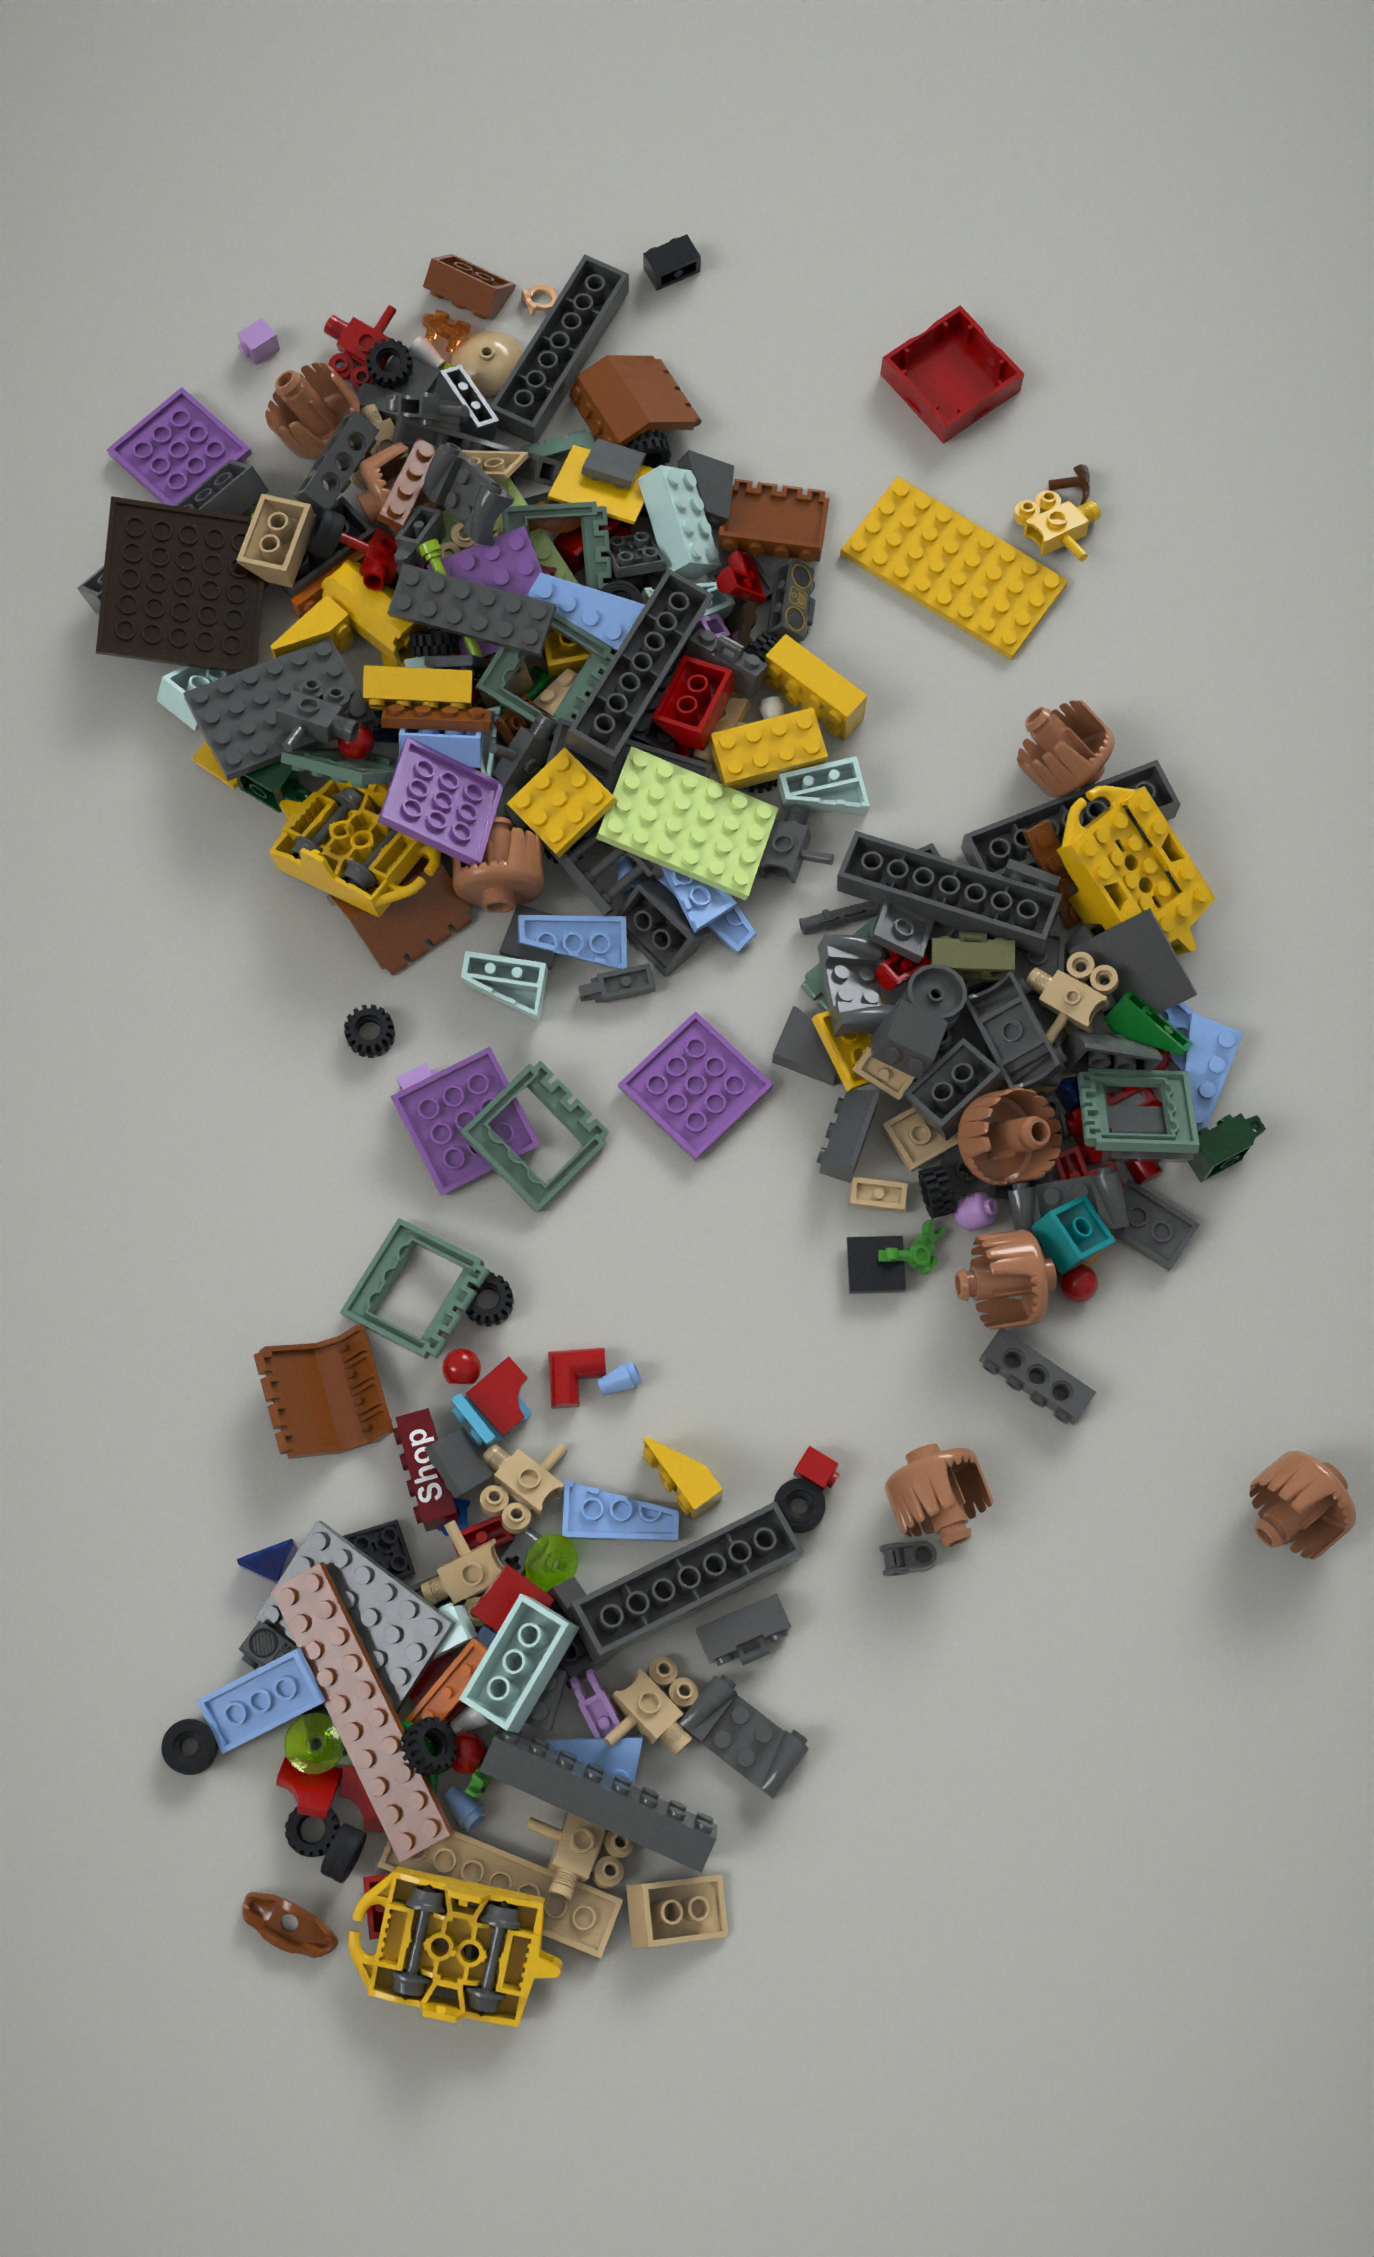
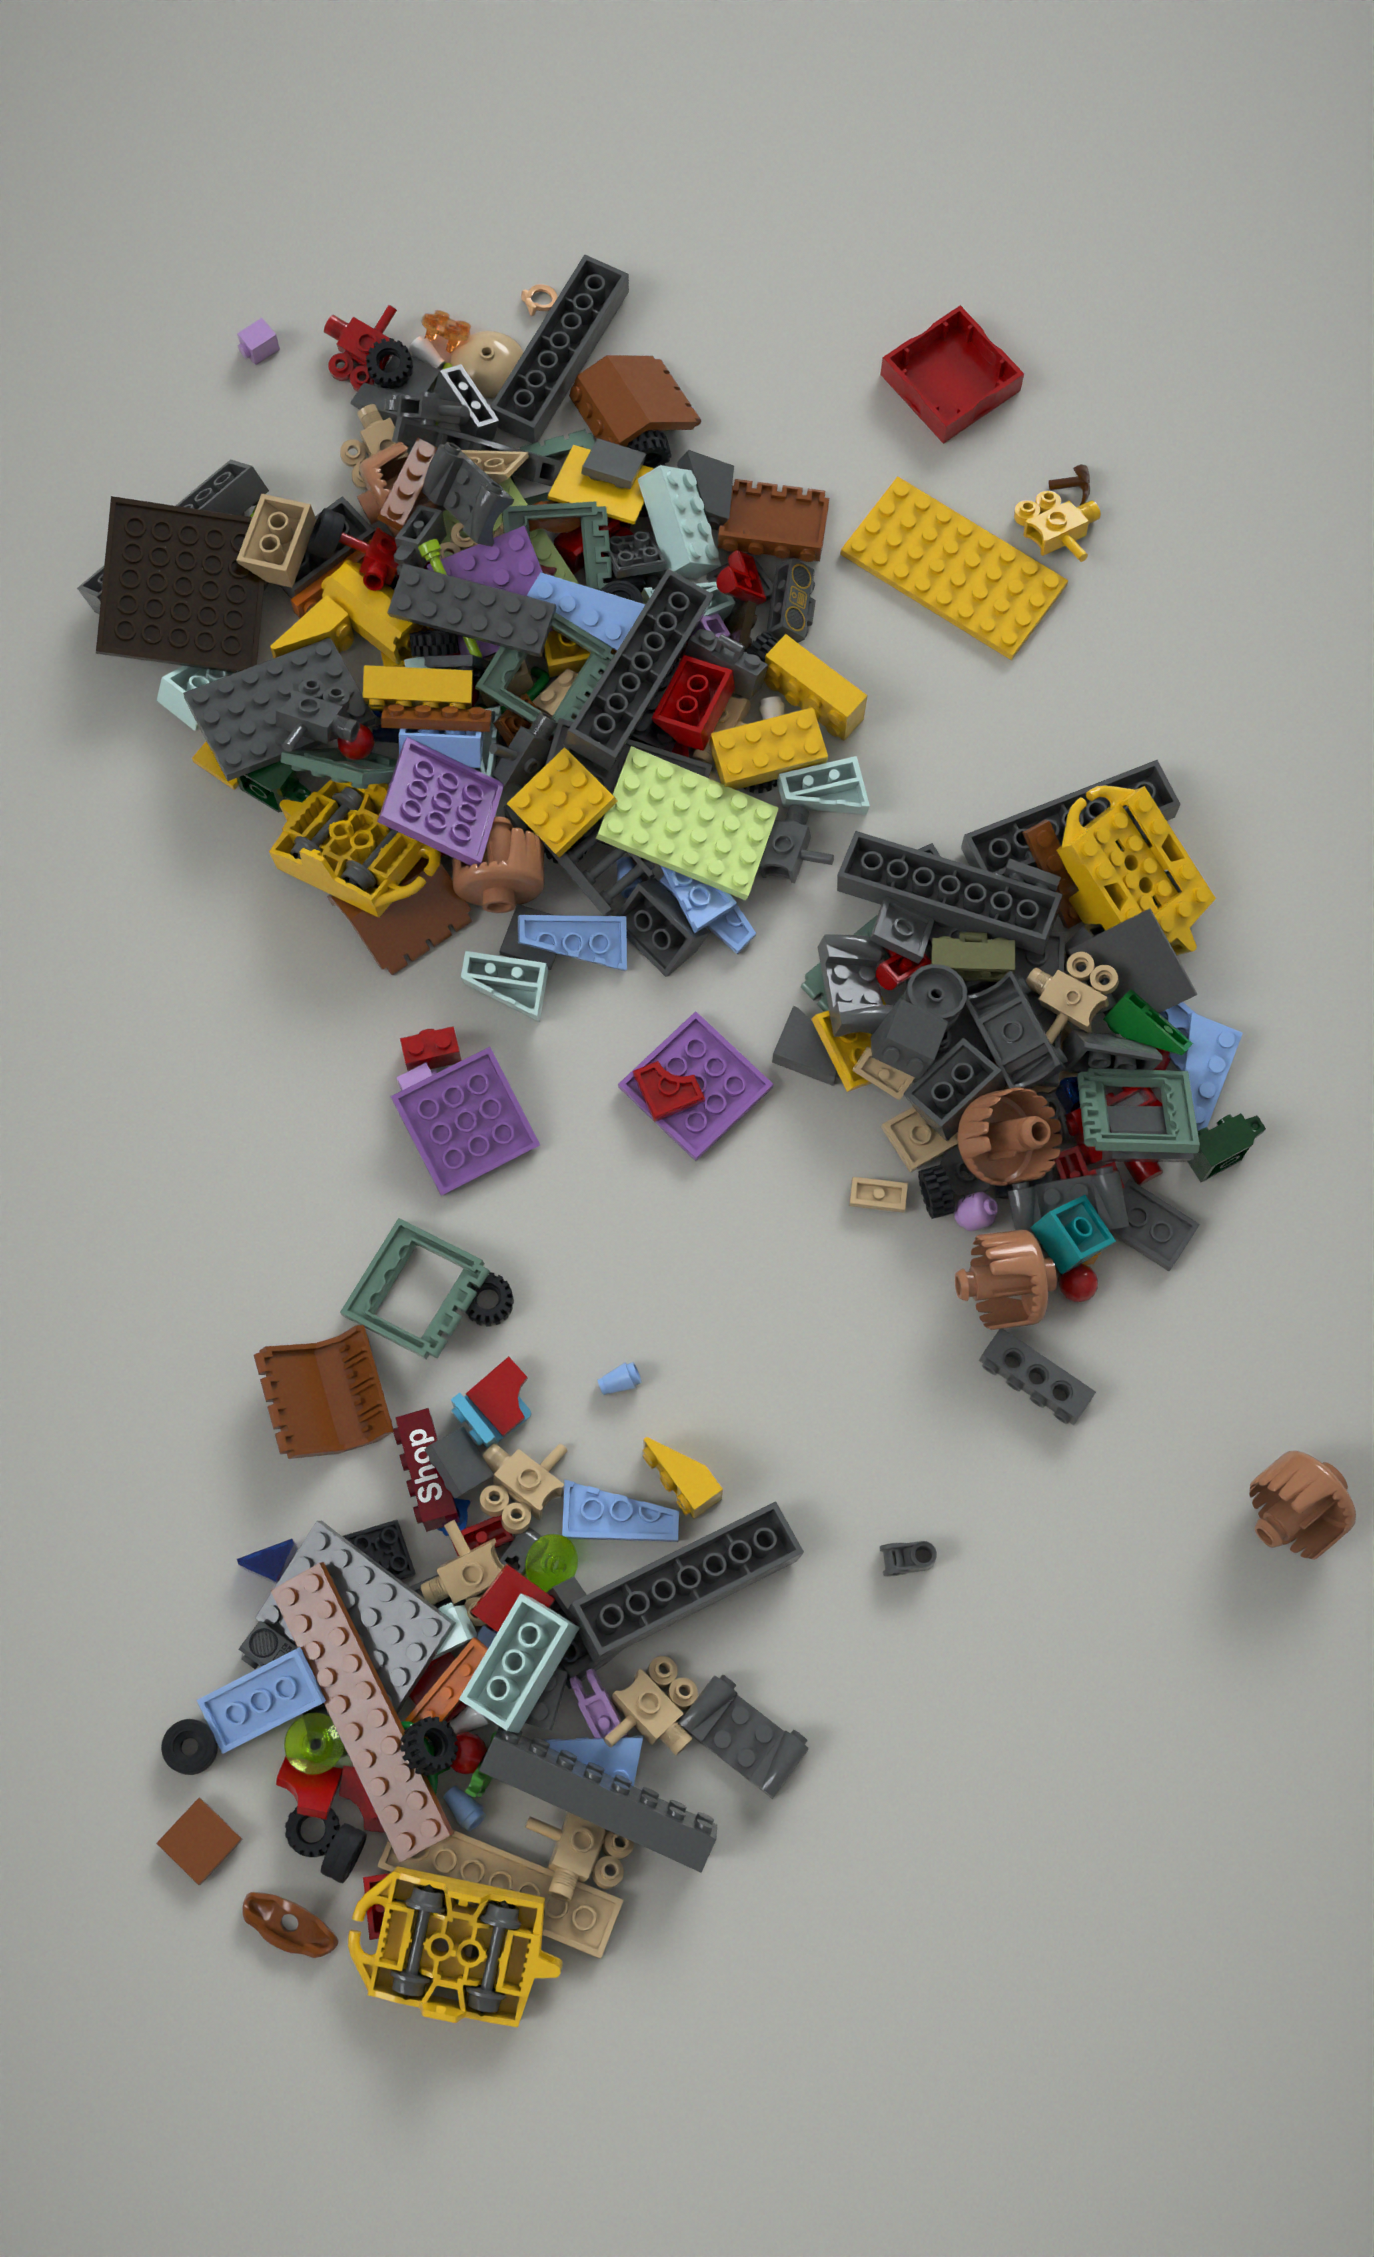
(177, 448): medium lavender plate -> none
(199, 1841): none -> dark orange tile
(309, 408): nougat piece -> none
(363, 436): dark grey brick -> none
(375, 1045): black tyre -> none
(432, 1047): none -> red brick
(461, 1367): red piece -> none
(467, 285): dark orange slope -> none
(507, 1162): sand green hinge -> none
(567, 1368): red brick -> none
(619, 984): dark grey hinge -> none
(665, 1092): none -> red tile
(671, 262): black brick -> none
(677, 1911): tan slope -> none
(752, 1623): dark grey piece -> none
(810, 923): dark grey pin -> none
(811, 1494): black tyre -> none
(817, 1468): red brick -> none
(848, 1134): dark grey slope -> none
(868, 1274): black tile -> none
(919, 1253): bright green piece -> none
(938, 1493): nougat piece -> none
(1068, 748): nougat piece -> none

